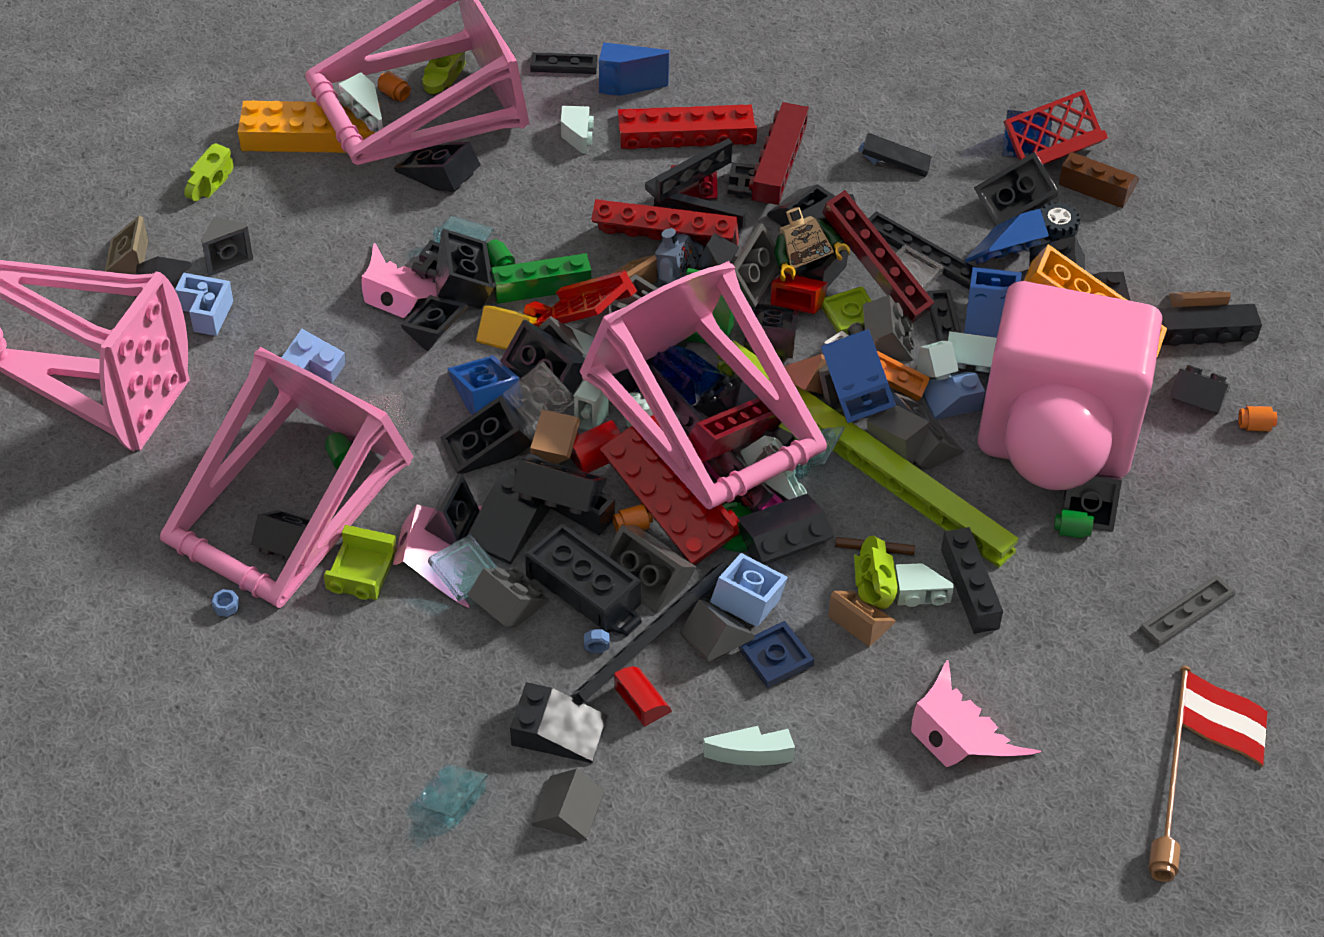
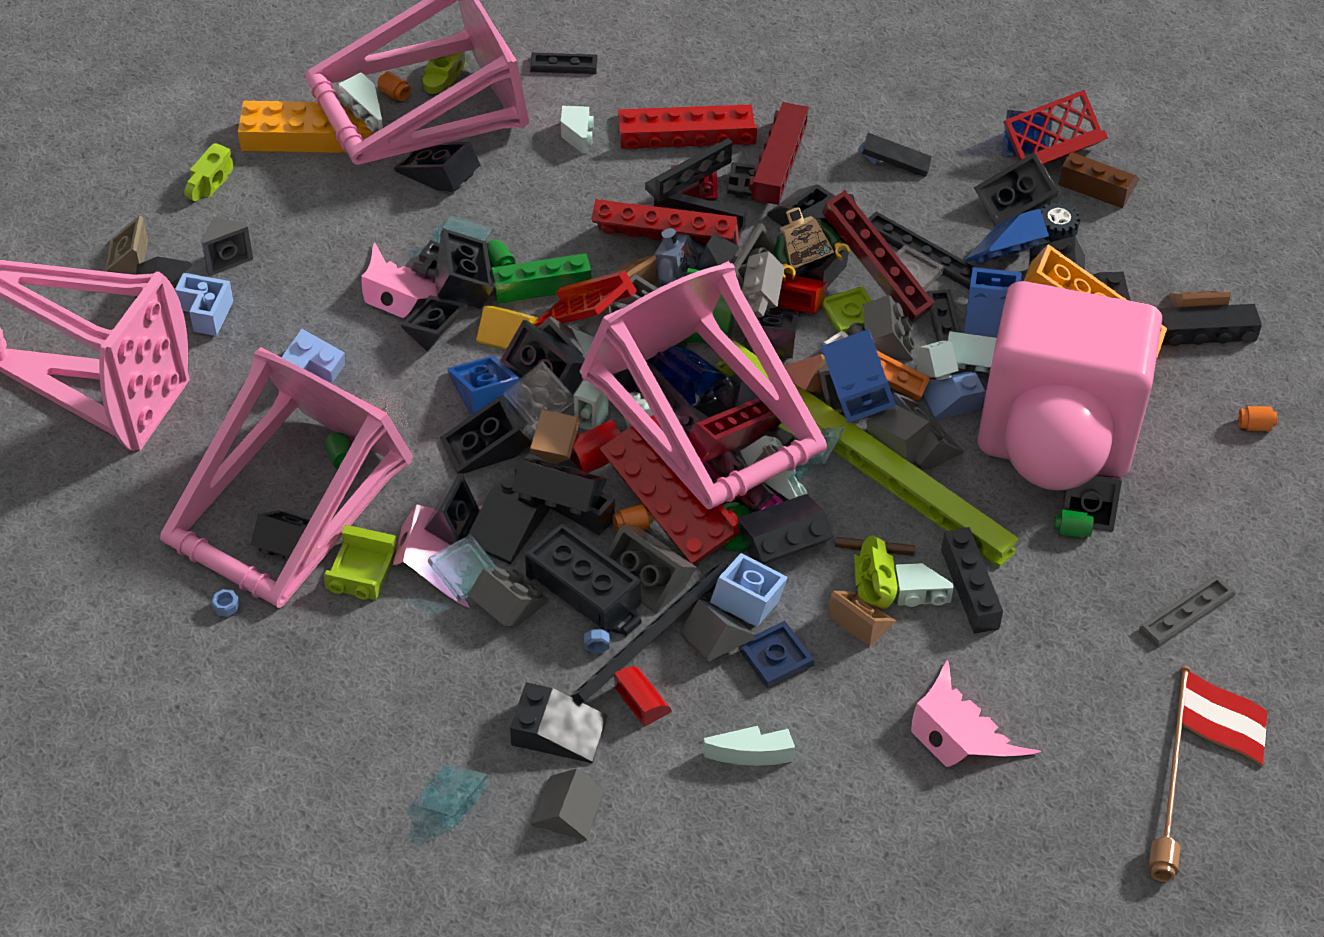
(535, 307): red tile -> none
(632, 69): blue slope -> none
(762, 282): none -> light grey hinge
(1200, 389): black slope -> none

